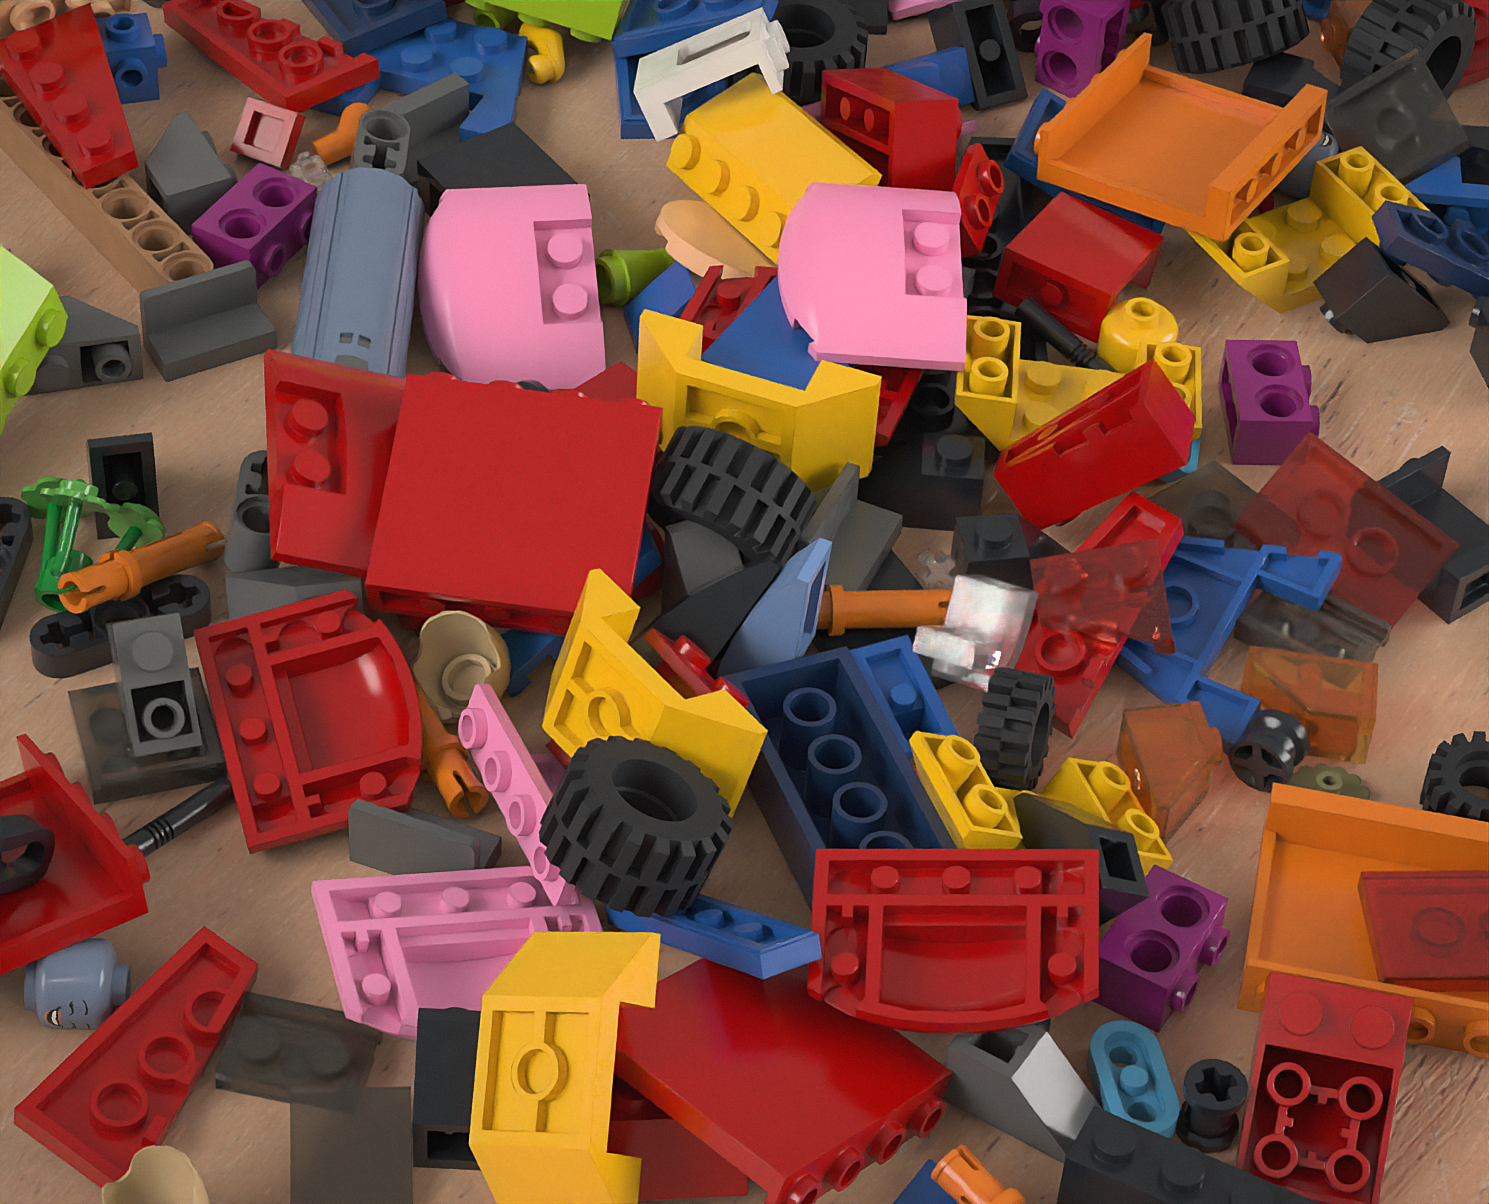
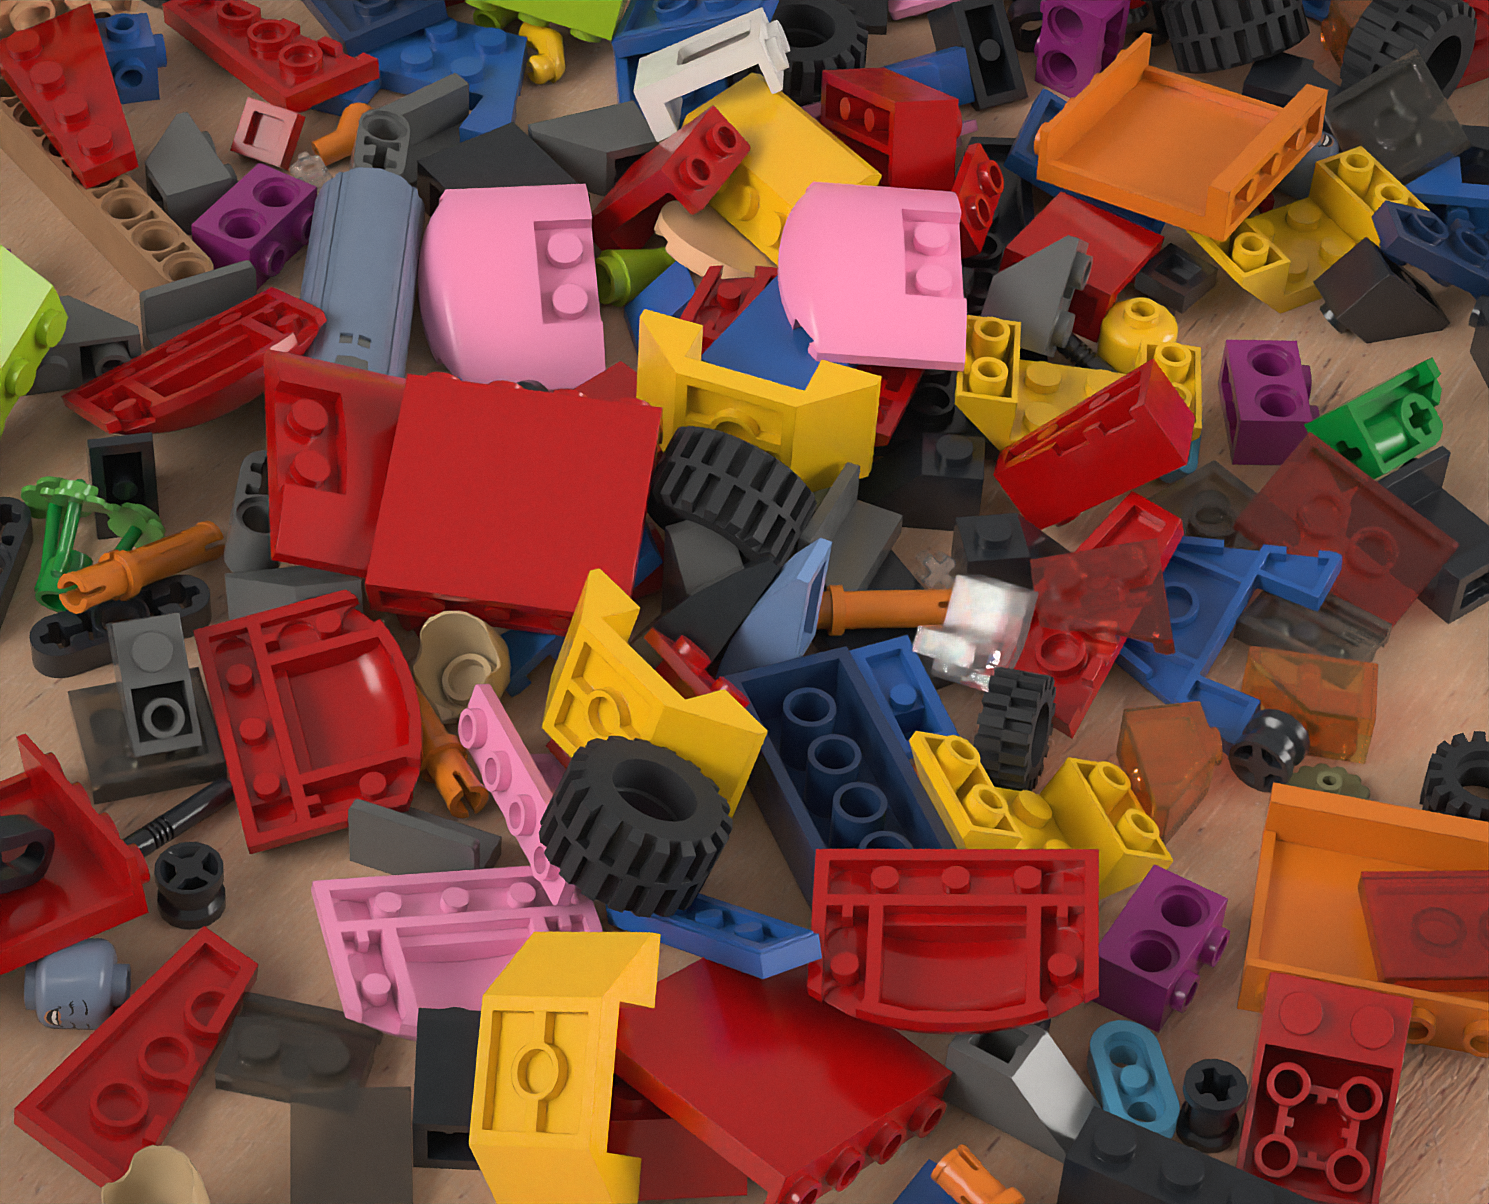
(190, 885): none -> black wheel
(200, 370): none -> red slope
(596, 143): none -> dark grey slope
(682, 168): none -> red panel
(1040, 294): none -> dark grey slope
(1061, 825): black slope -> none
(1176, 278): none -> black tile
(1386, 421): none -> green piece

